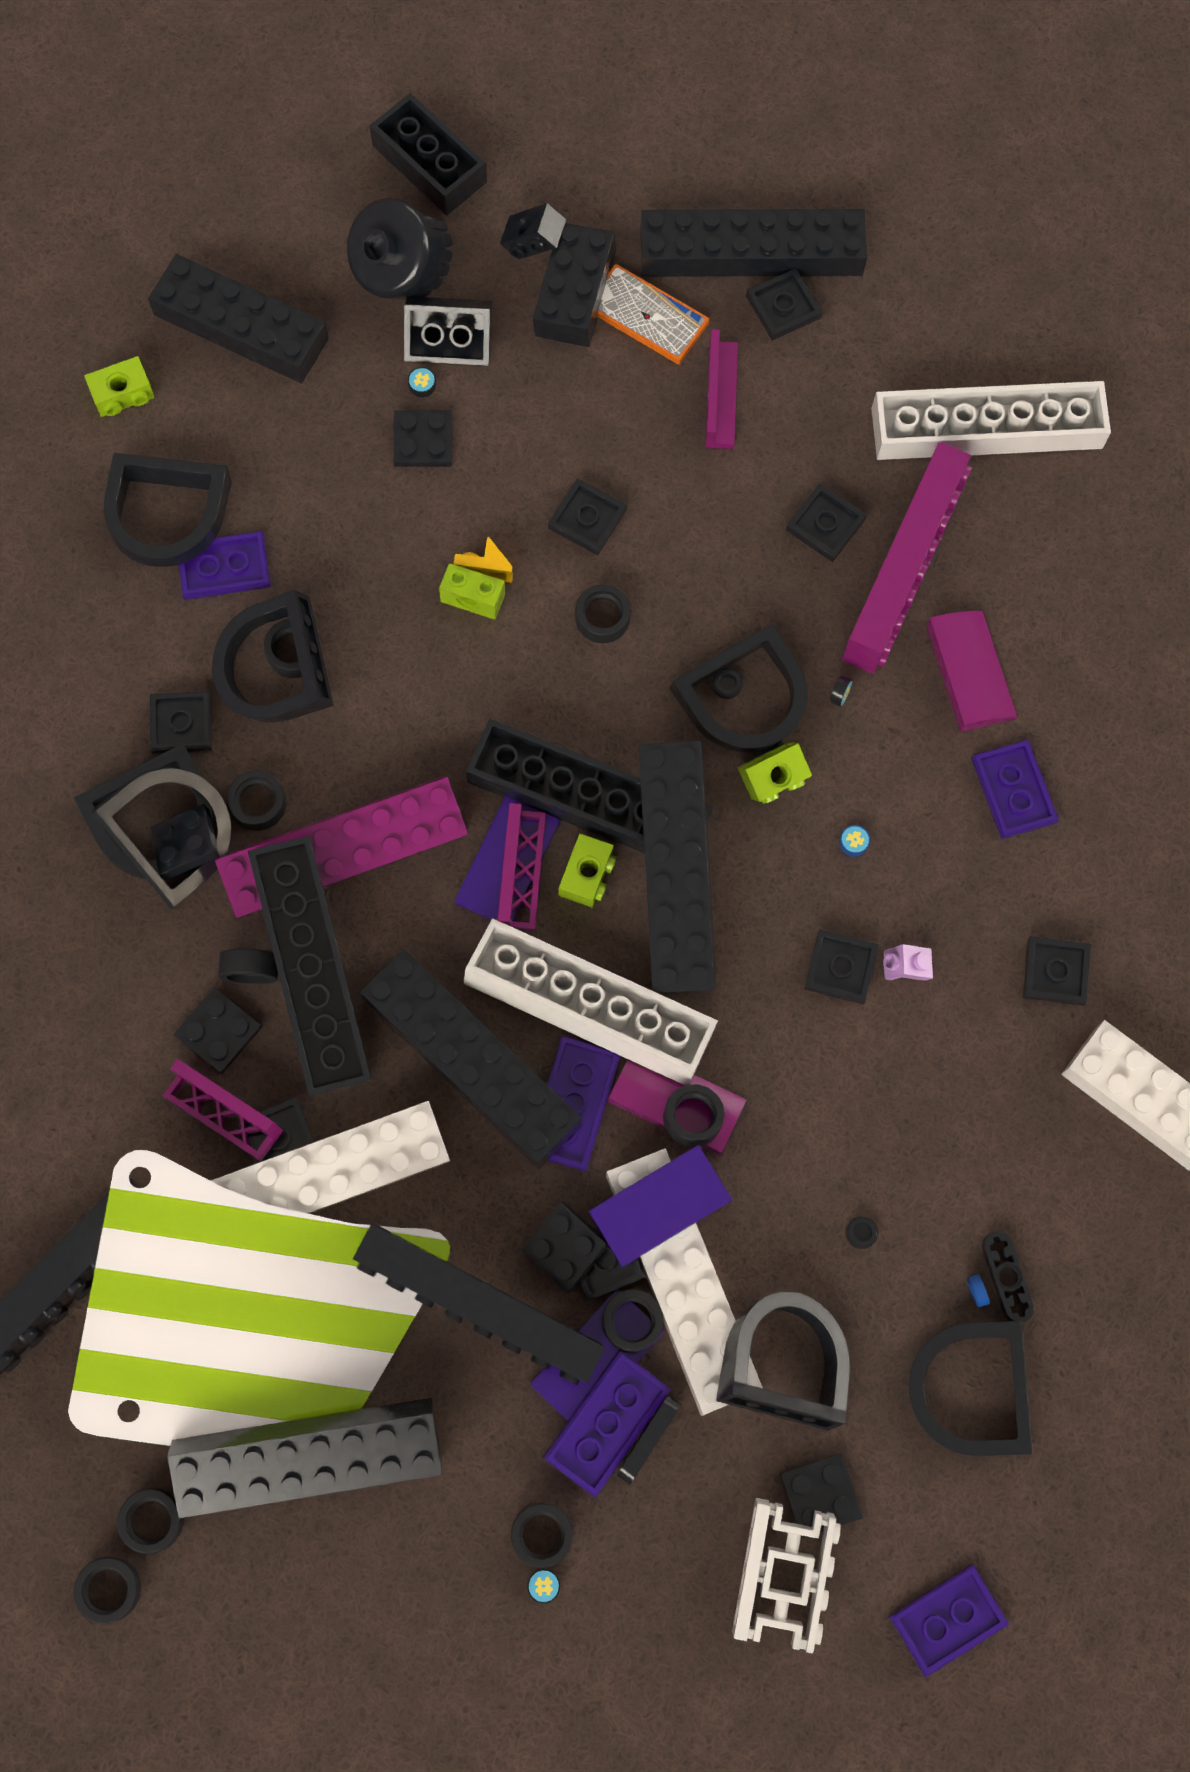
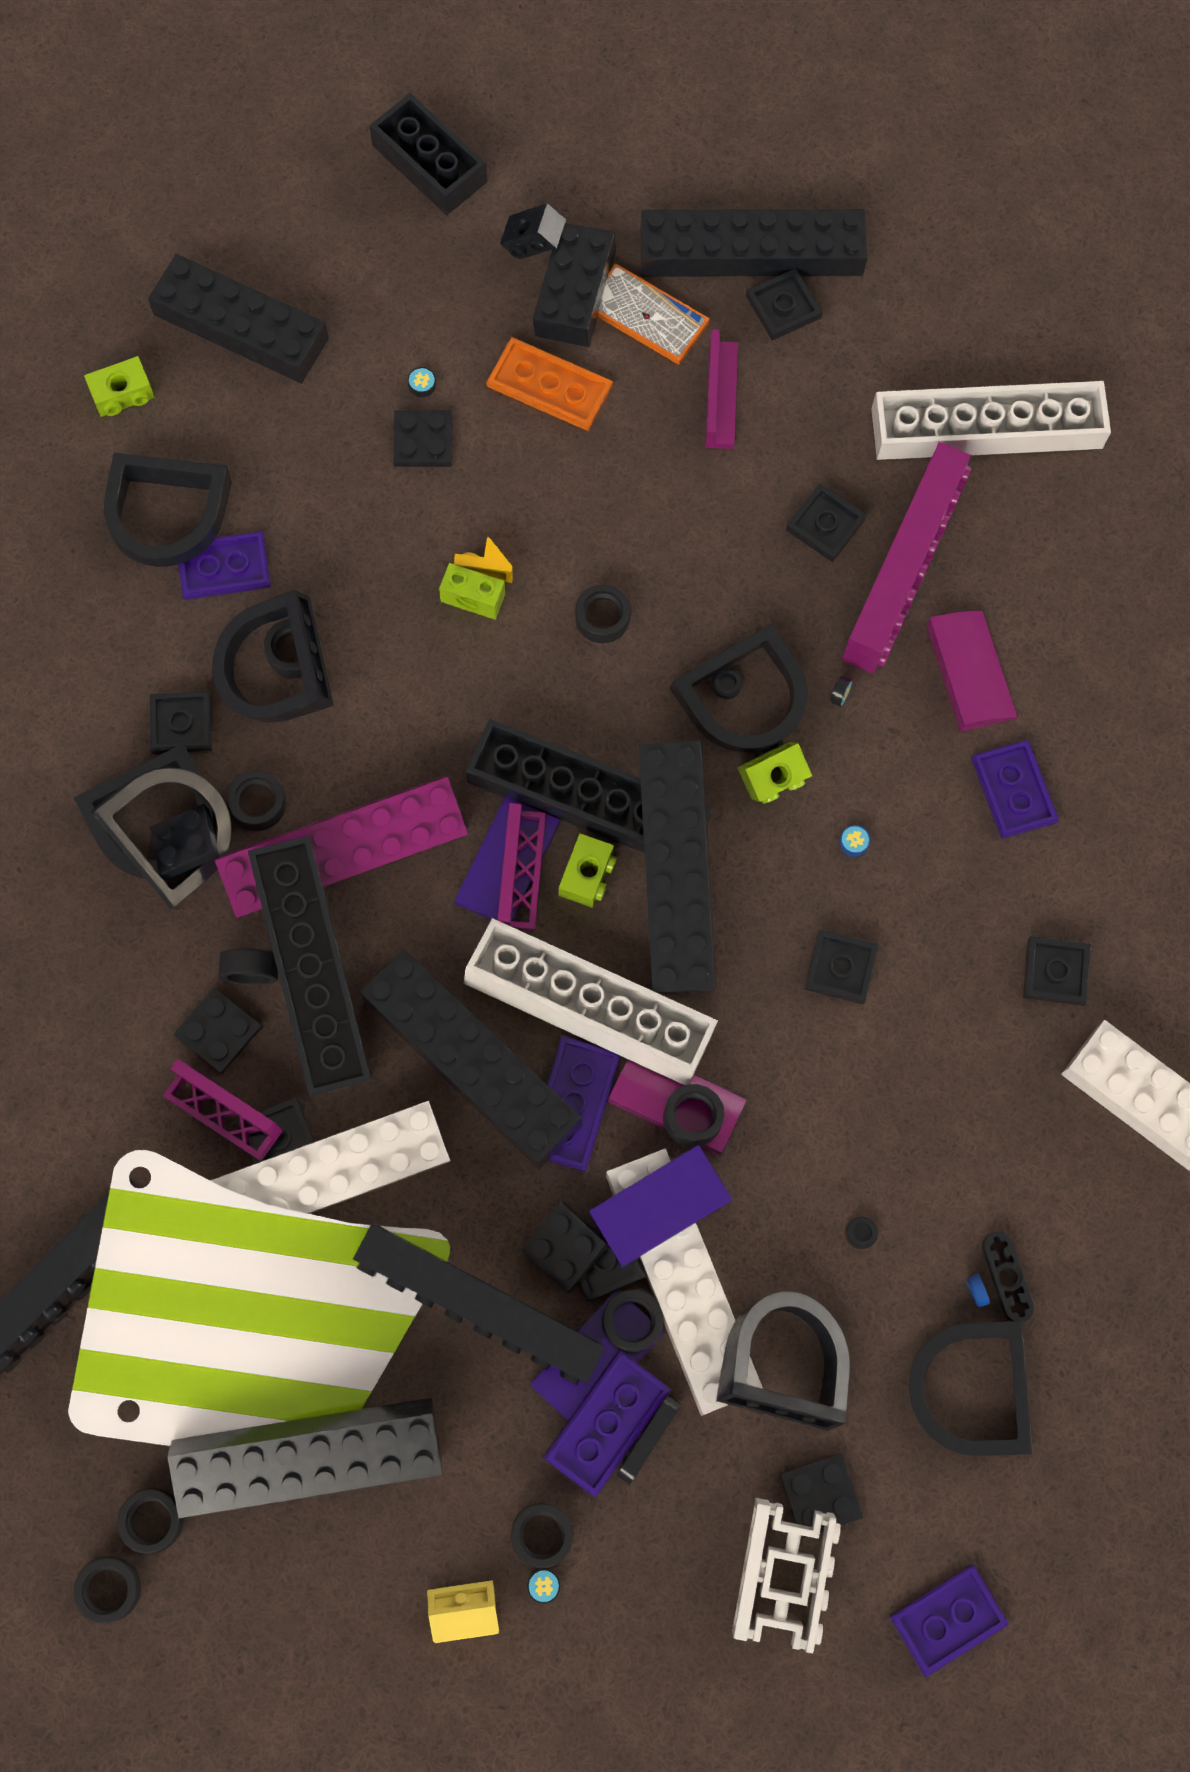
(398, 250): black piece -> none
(447, 330): black slope -> none
(462, 1611): none -> light yellow panel
(549, 383): none -> orange tile
(587, 516): black plate -> none
(908, 962): lavender bracket -> none

